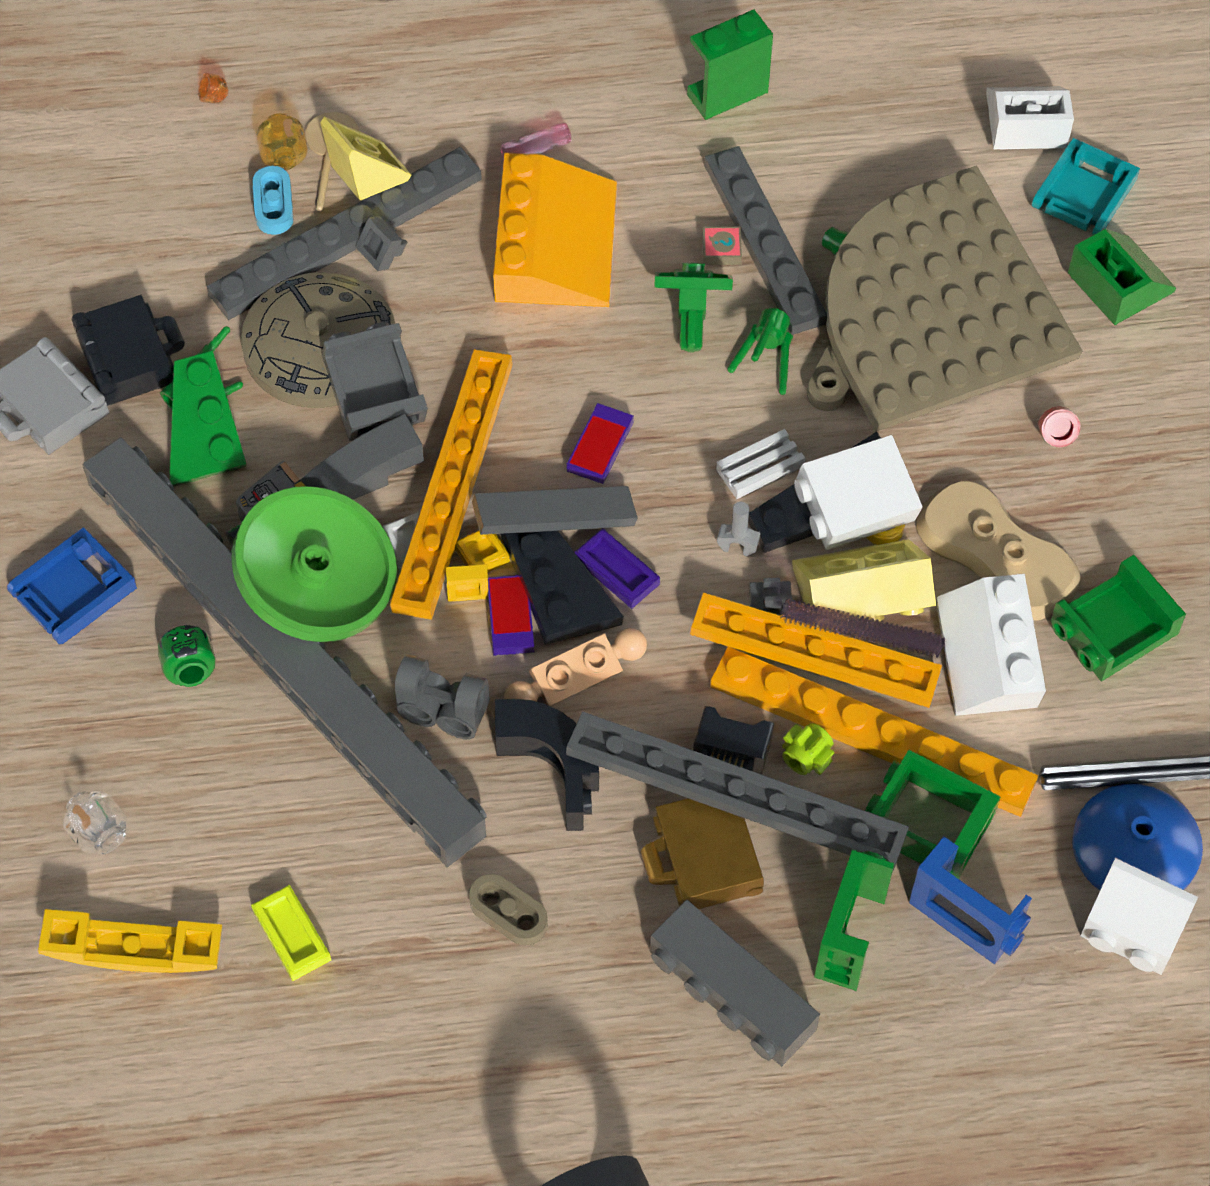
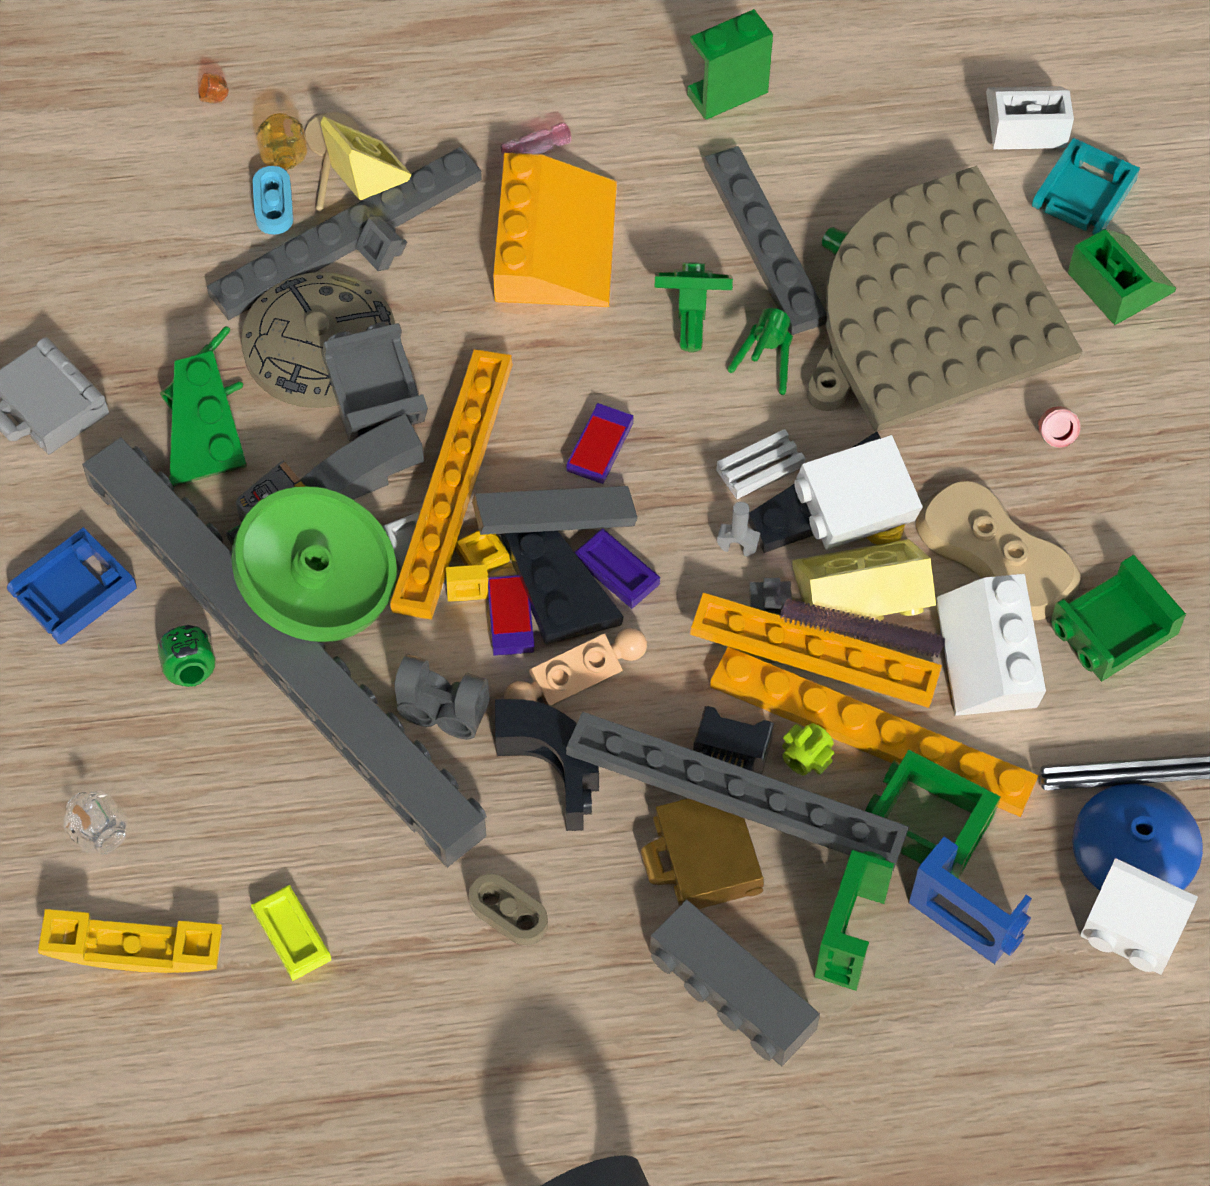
(125, 348): black piece -> none
(722, 245): tile -> none

